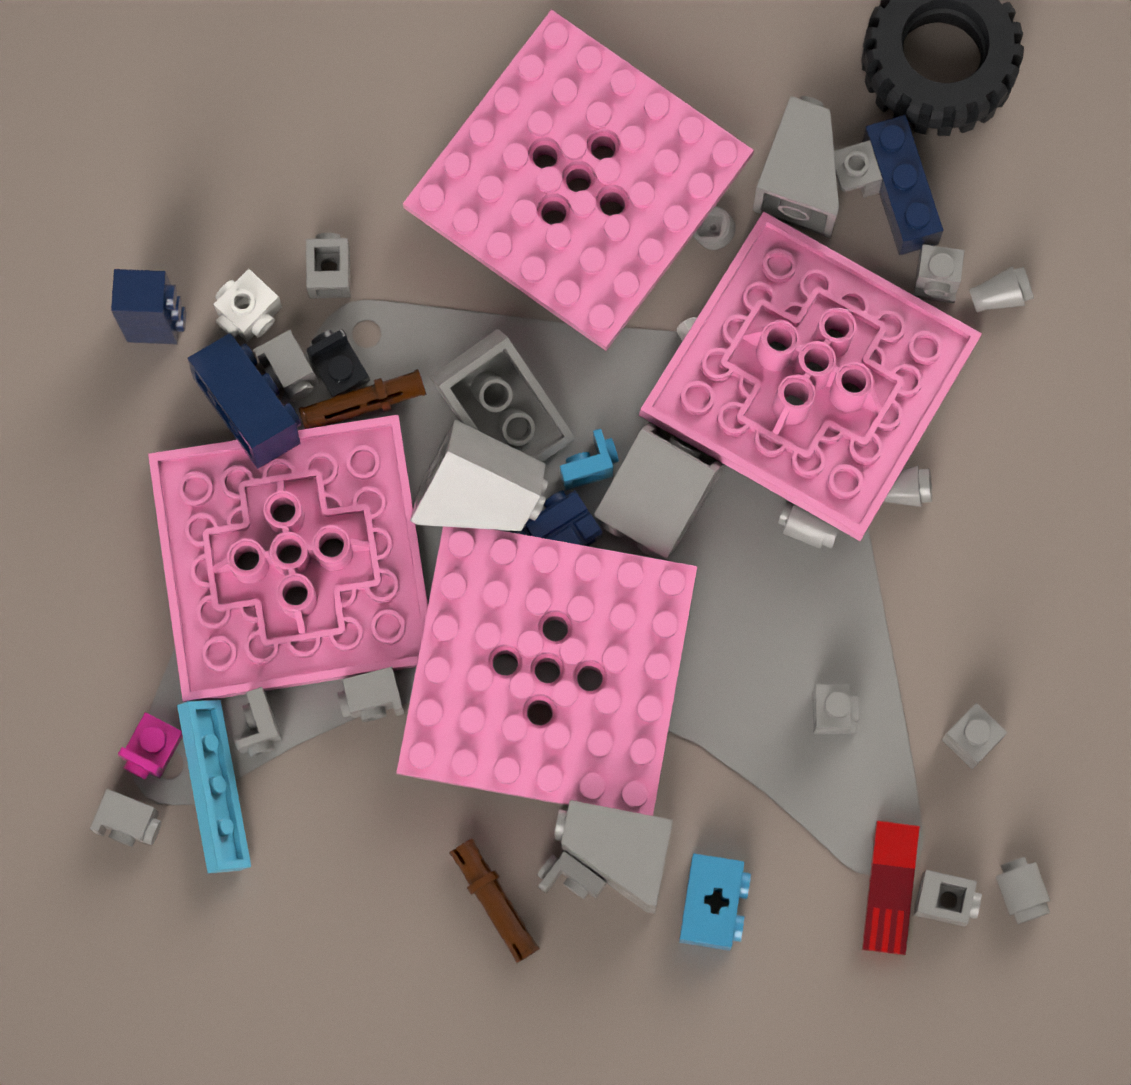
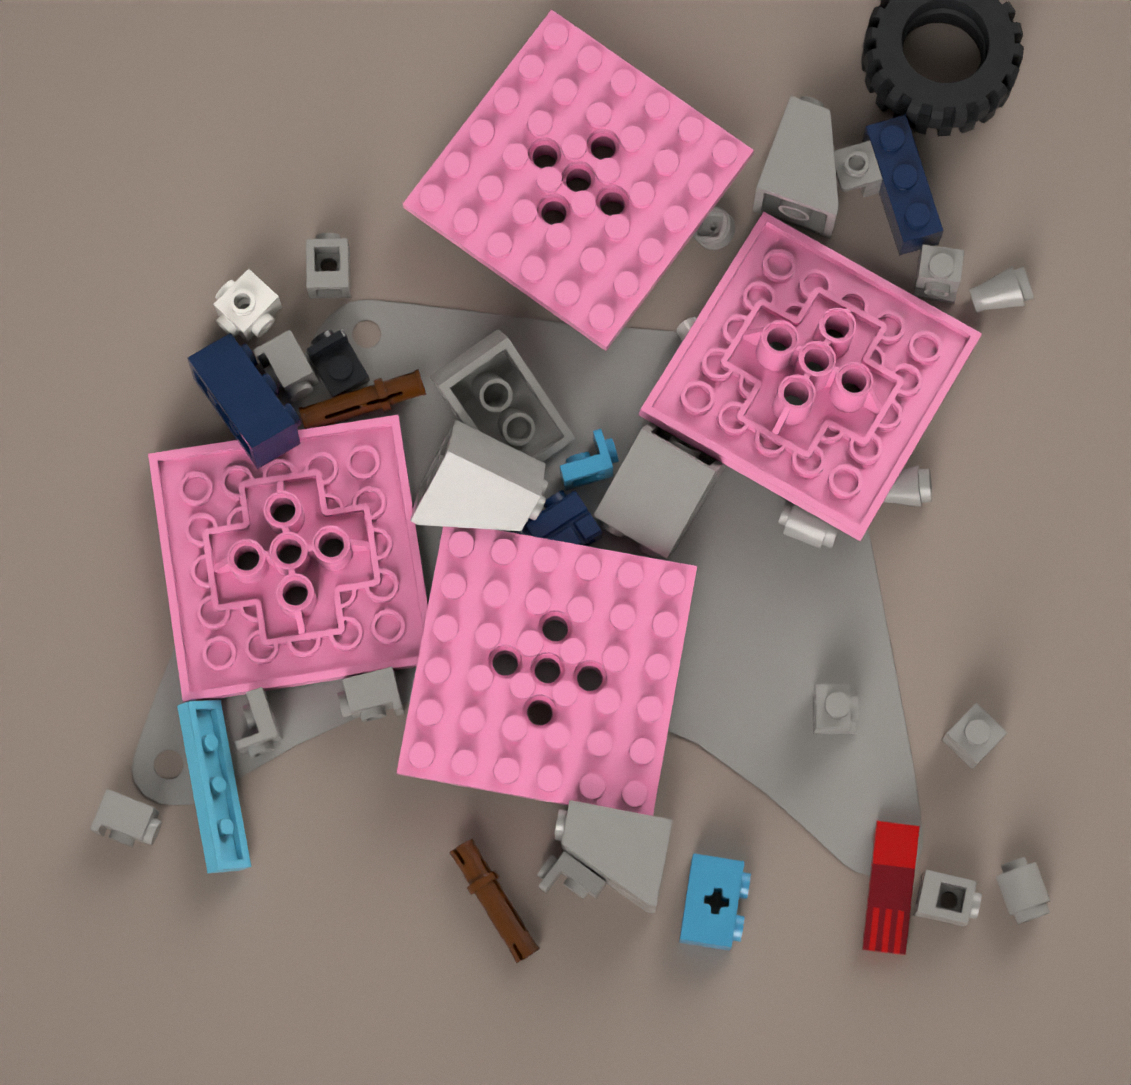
(147, 306): dark blue brick -> none
(150, 747): dark pink bracket -> none

